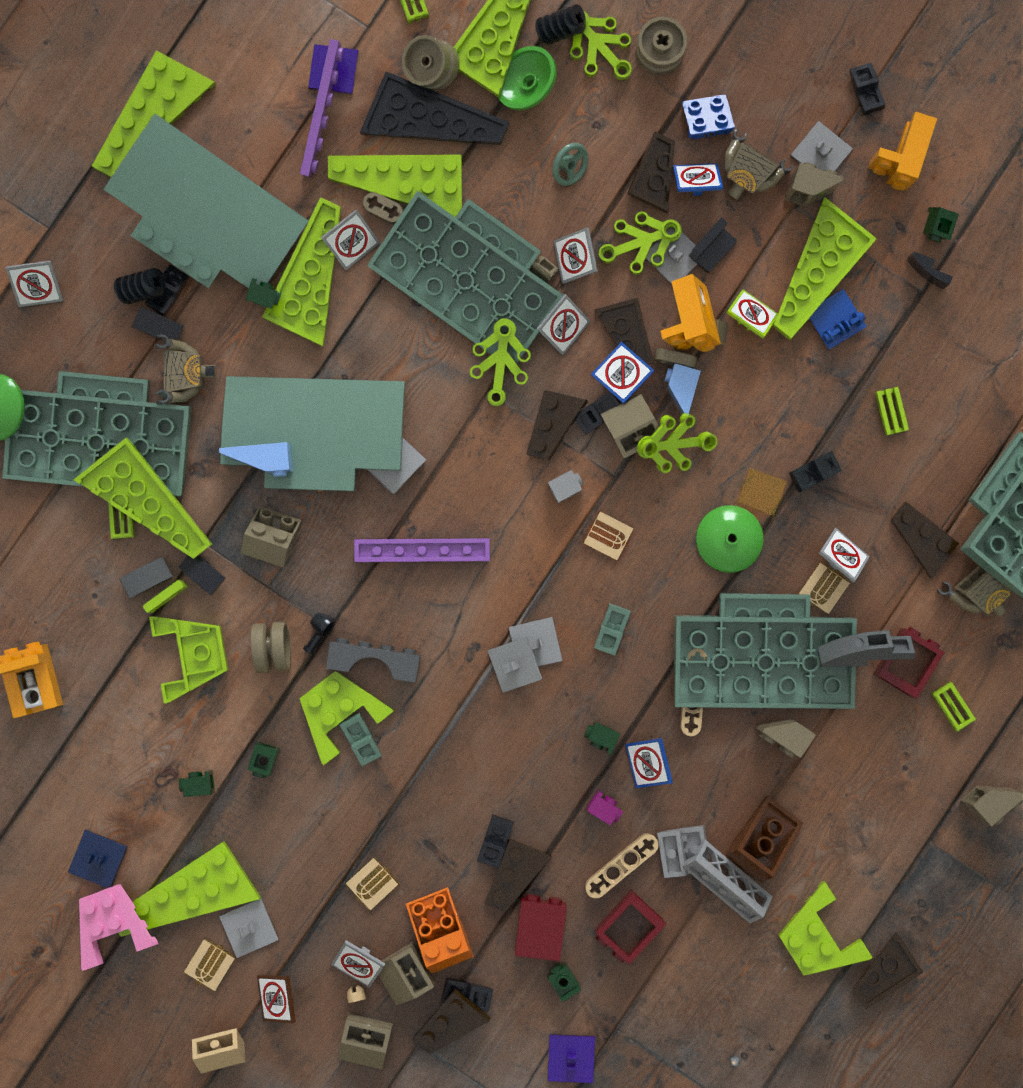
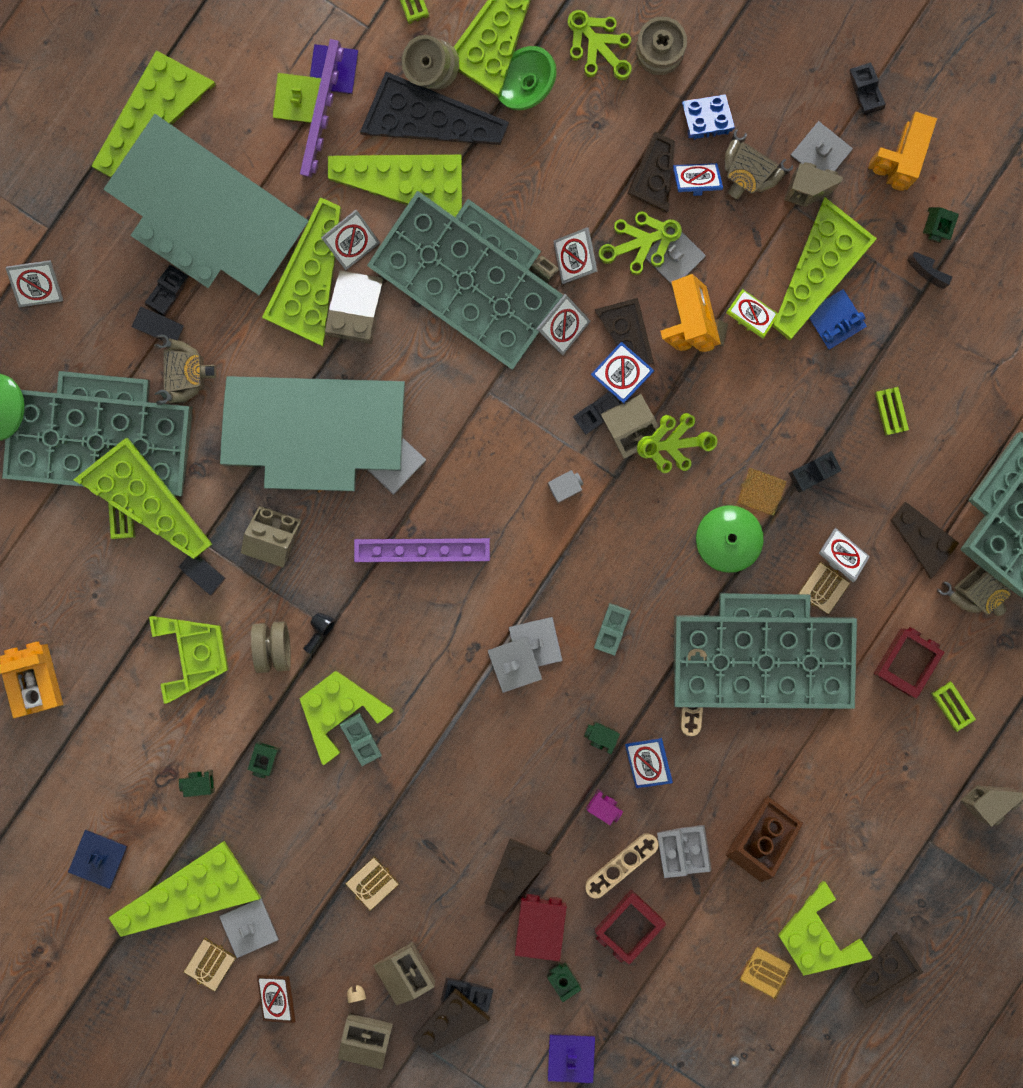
(105, 915): bright pink wing -> none
(139, 286): black piece -> none
(145, 577): dark grey slope -> none
(165, 596): lime tile -> none
(218, 1050): tan brick -> none
(262, 294): dark green brick -> none
(270, 458): light blue slope -> none
(295, 97): none -> lime piece
(344, 656): dark grey arch -> none
(354, 307): none -> slope
(358, 963): piece -> none
(380, 212): dark tan beam -> none
(439, 931): orange slope -> none
(495, 841): black slope -> none
(501, 358): lime plant -> none
(553, 420): dark brown wing -> none
(561, 24): black piece -> none
(568, 163): sand green piece -> none
(608, 535): piece -> none
(672, 357): dark tan beam -> none
(682, 385): light blue slope -> none
(713, 246): black panel -> none
(727, 887): light grey fence -> none
(766, 972): none -> clear yellow piece
(789, 734): dark tan slope -> none
(861, 647): dark grey slope -> none

